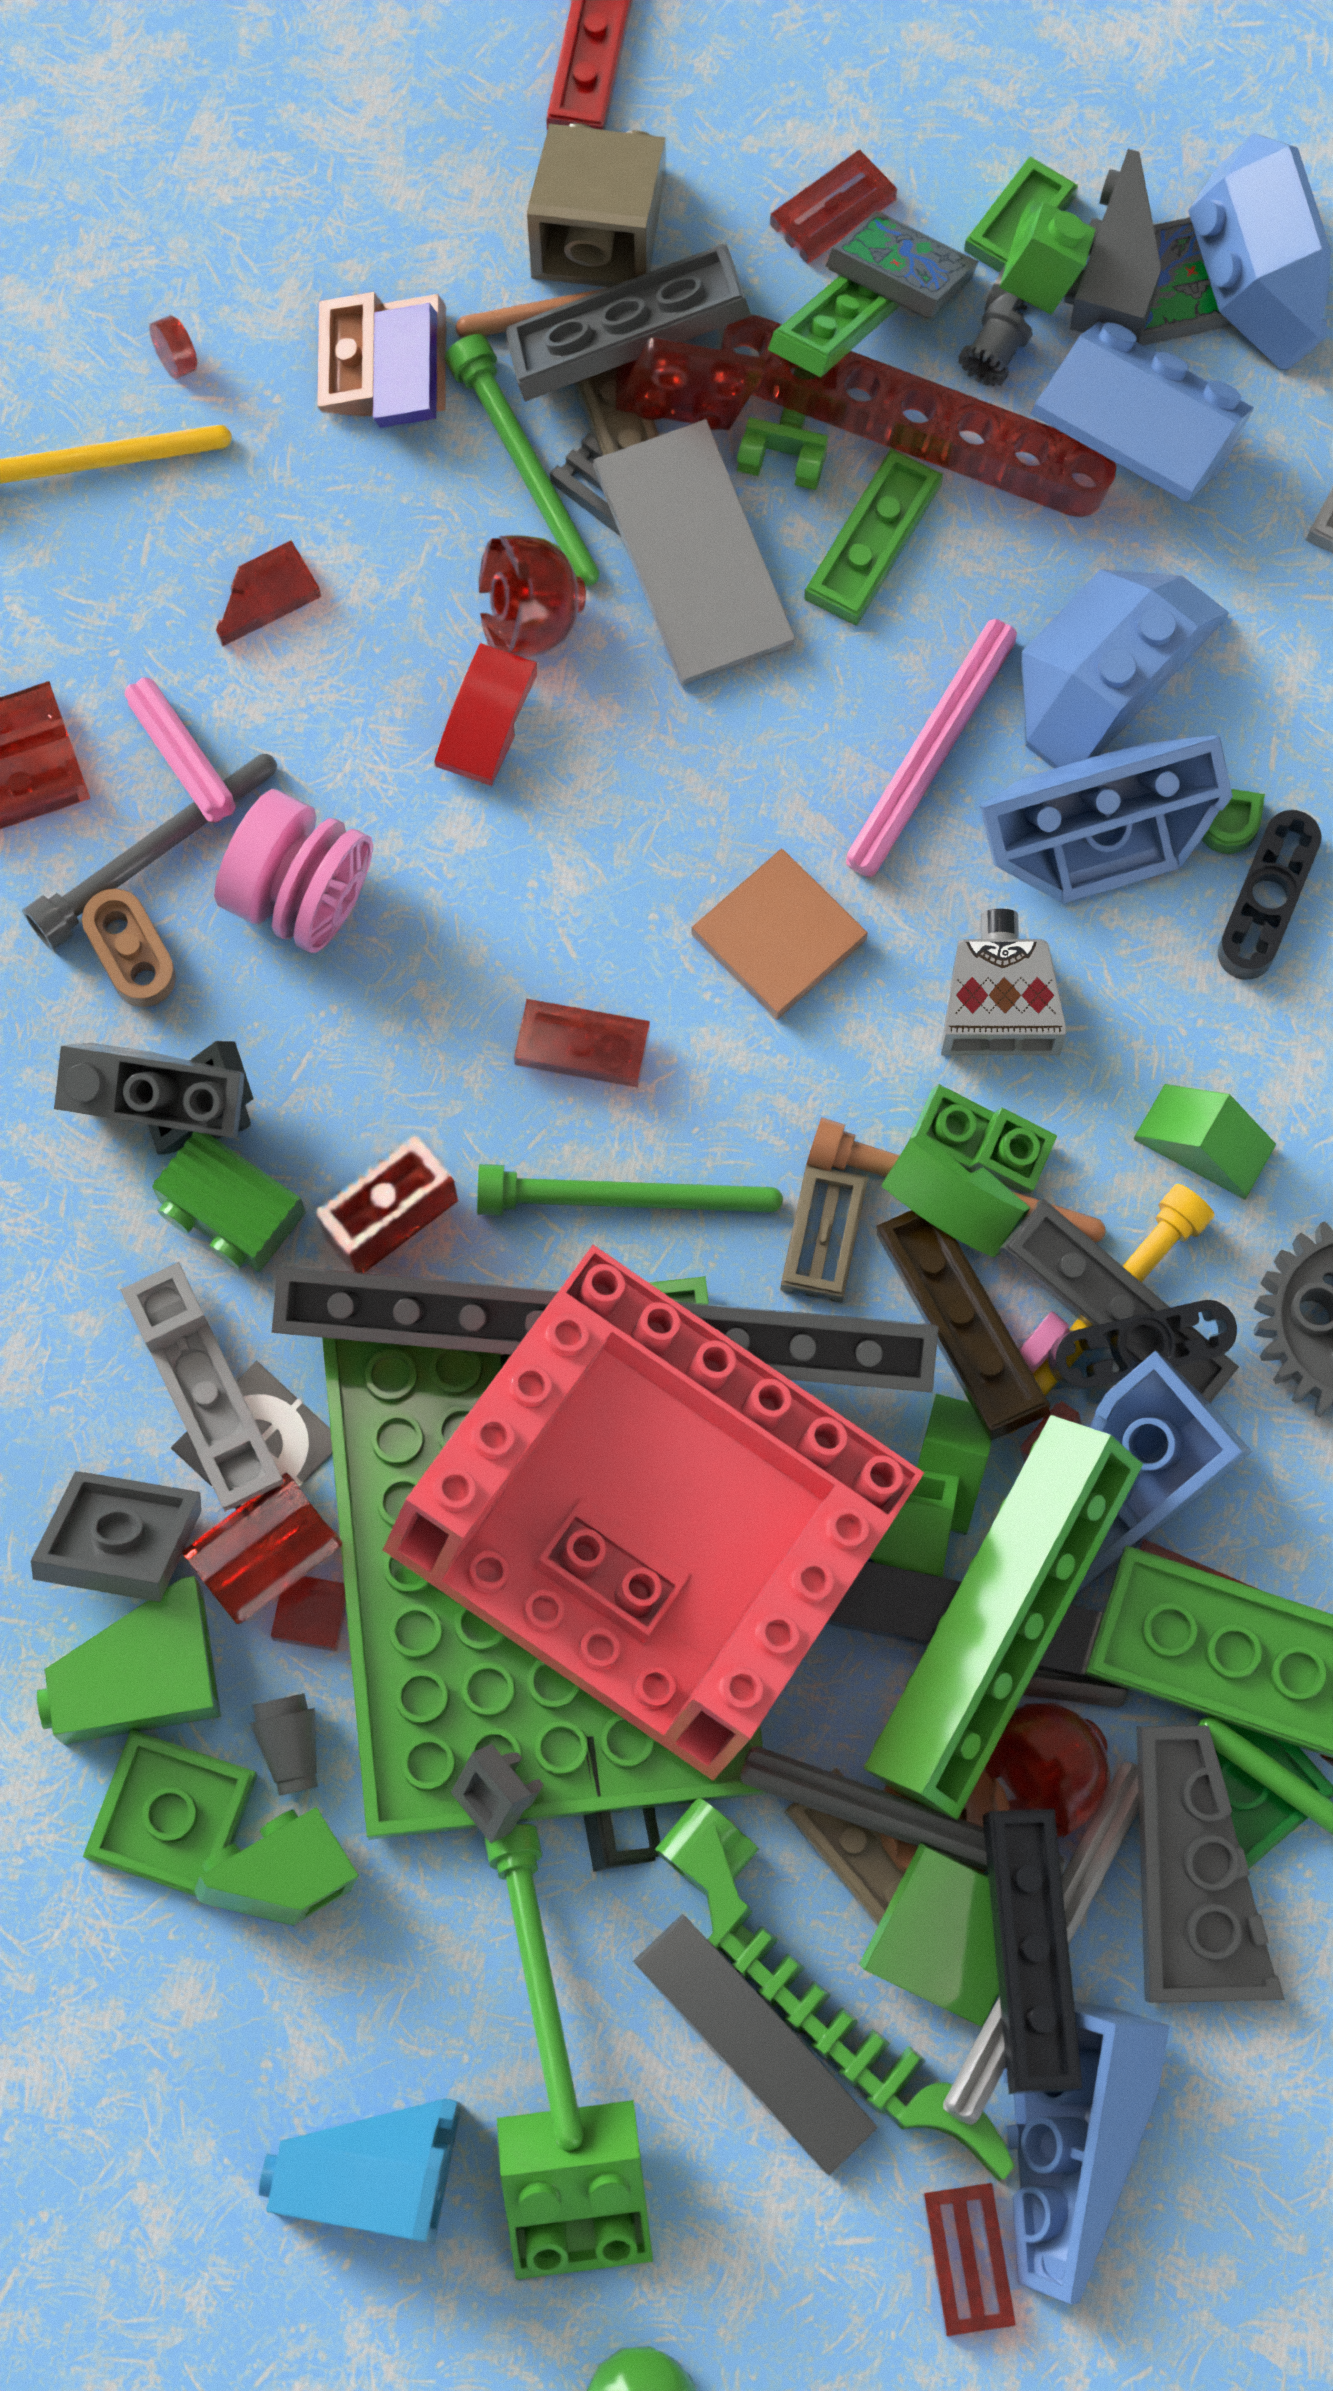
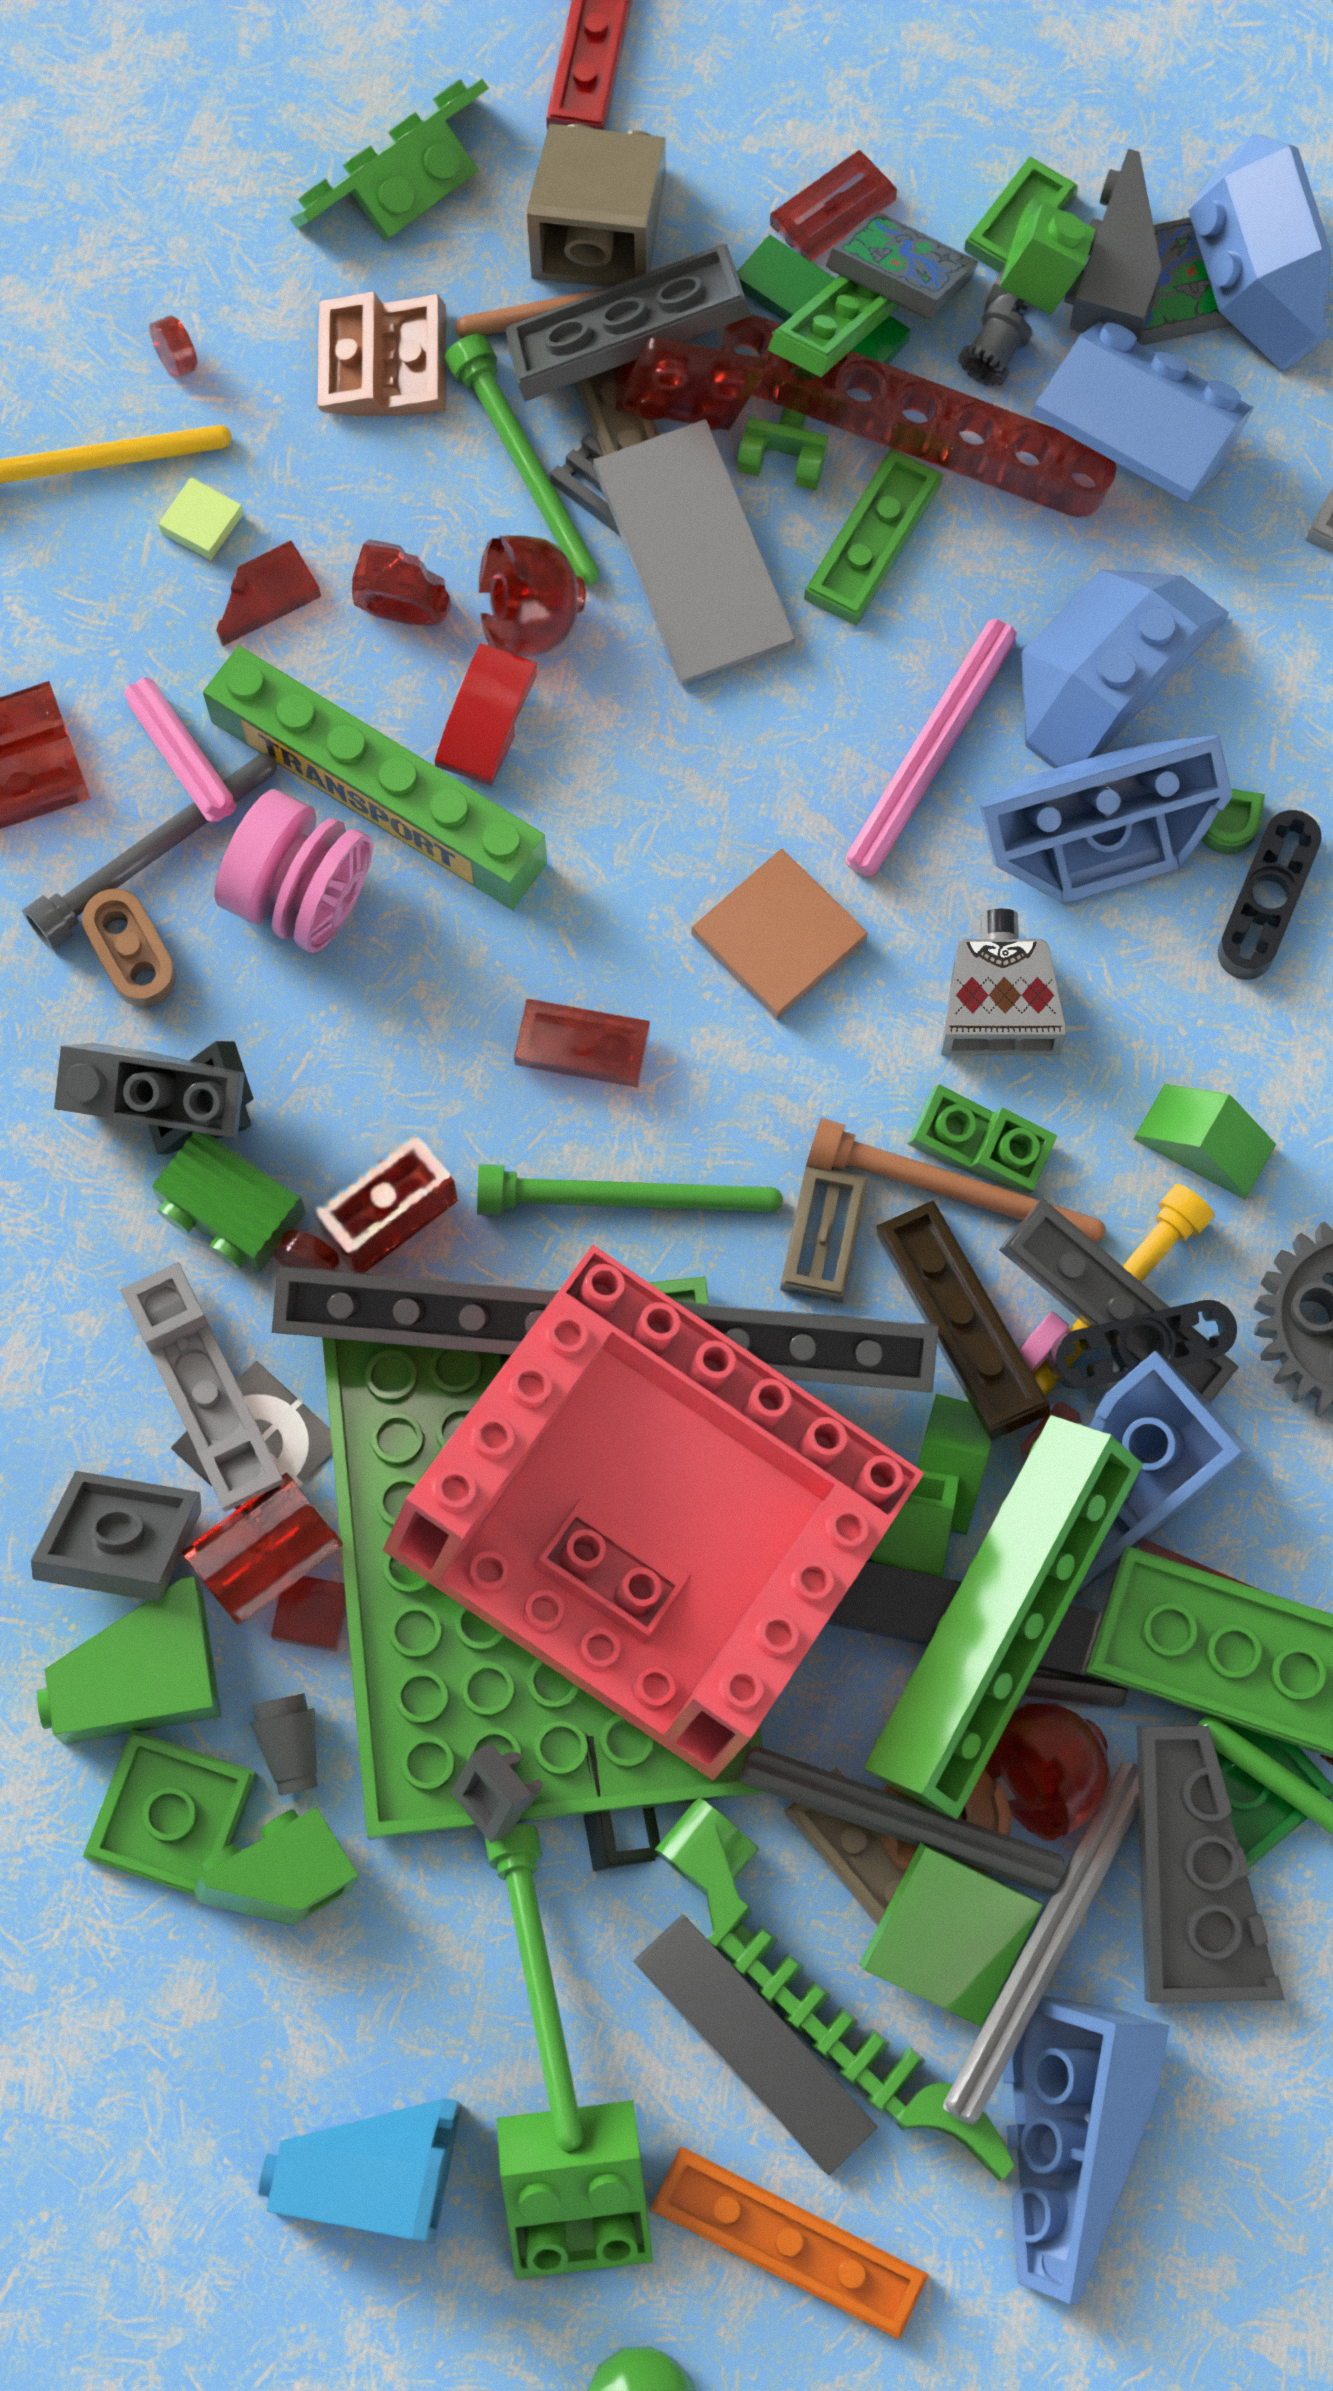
(200, 518): none -> yellowish green tile
(305, 1250): none -> clear red tile
(376, 777): none -> bright green brick
(398, 586): none -> clear red rock
(405, 365): tile -> none
(407, 174): none -> bright green bracket
(788, 281): none -> green tile
(789, 2242): none -> orange tile
(960, 1203): bright green slope -> none
(978, 2320): clear red tile -> none
(1032, 1951): black tile -> none

